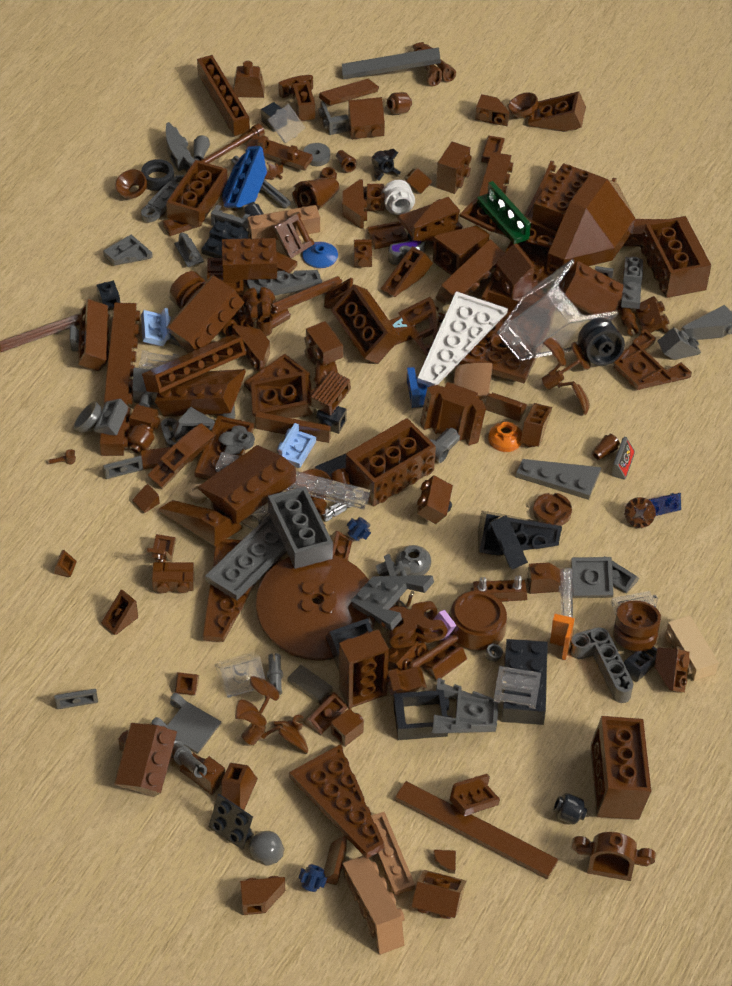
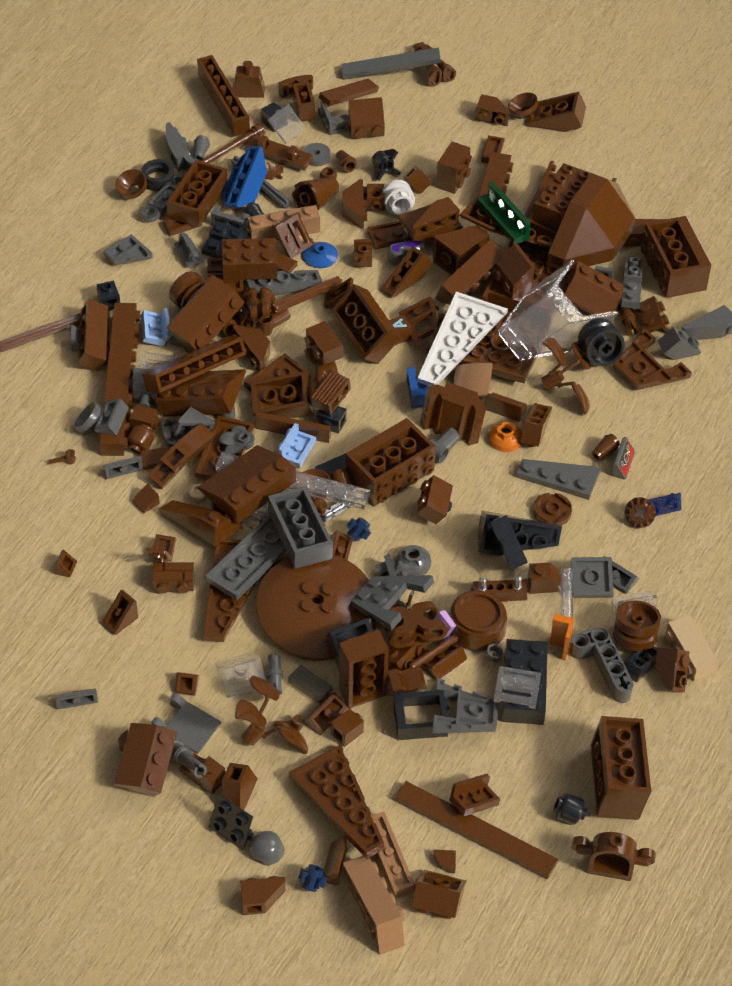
(399, 103): reddish brown head -> none

